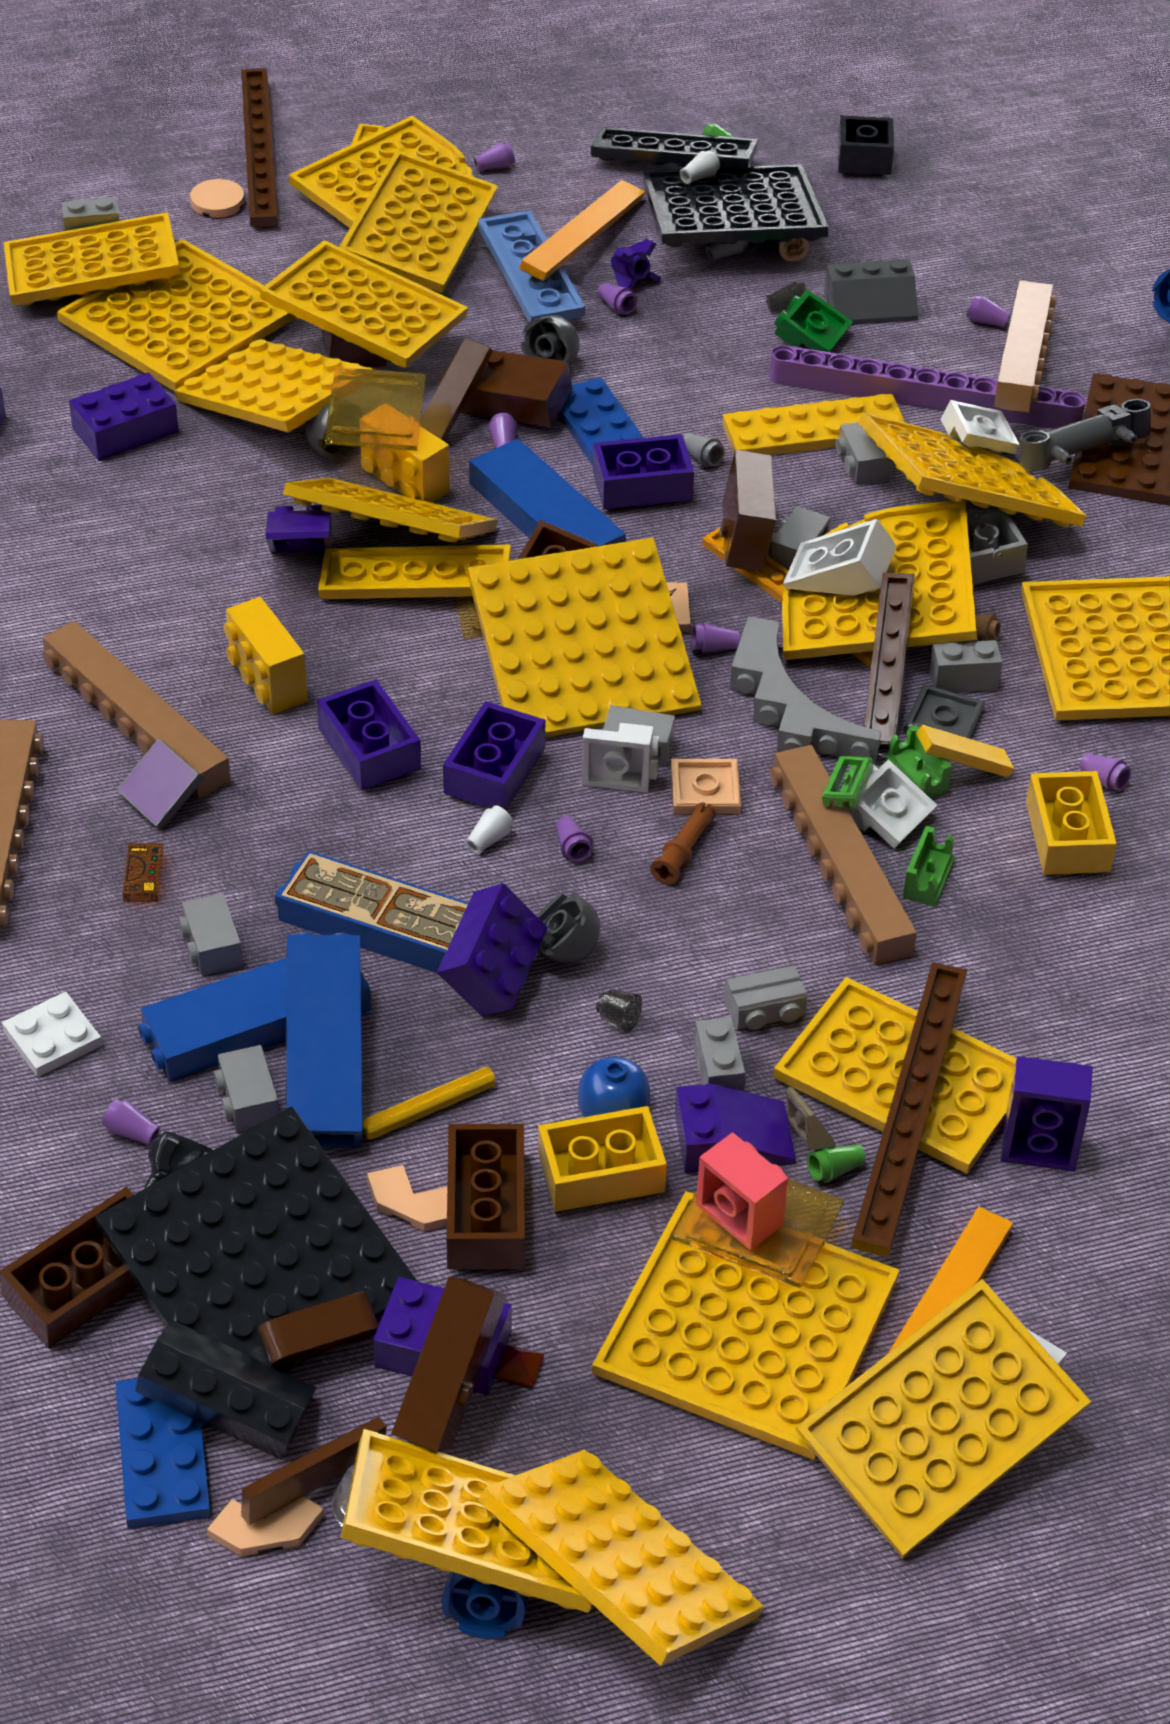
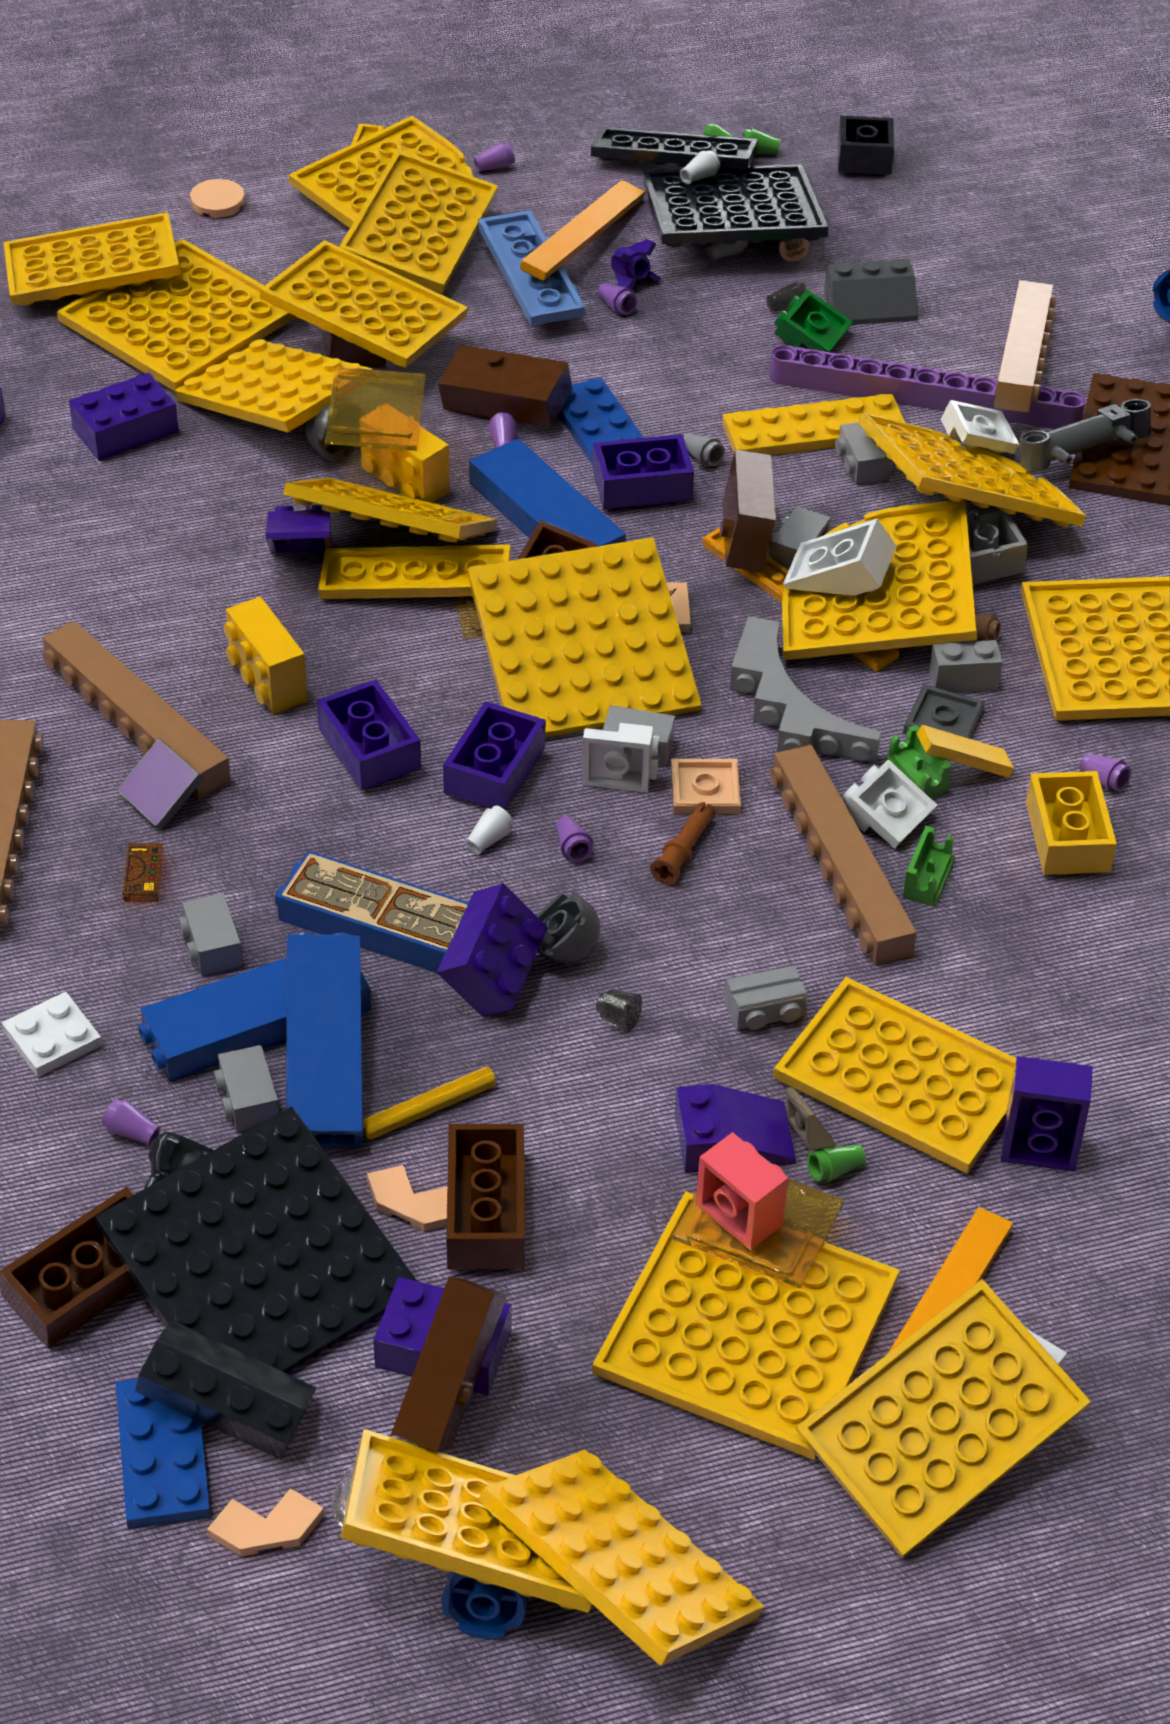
(89, 212): light grey brick -> none
(259, 148): reddish brown plate -> none
(304, 1474): reddish brown tile -> none
(318, 1329): reddish brown beam -> none
(455, 388): reddish brown tile -> none
(519, 1366): dark red slope -> none
(551, 339): dark grey cylinder -> none
(601, 1158): yellow brick -> none
(612, 1086): blue cylinder -> none
(713, 638): medium lavender cone -> none
(718, 1053): light grey brick -> none
(766, 143): none -> bright green cone
(853, 784): bright green tile -> none
(889, 655): tile -> none
(909, 1111): reddish brown plate -> none
(987, 312): medium lavender cone -> none

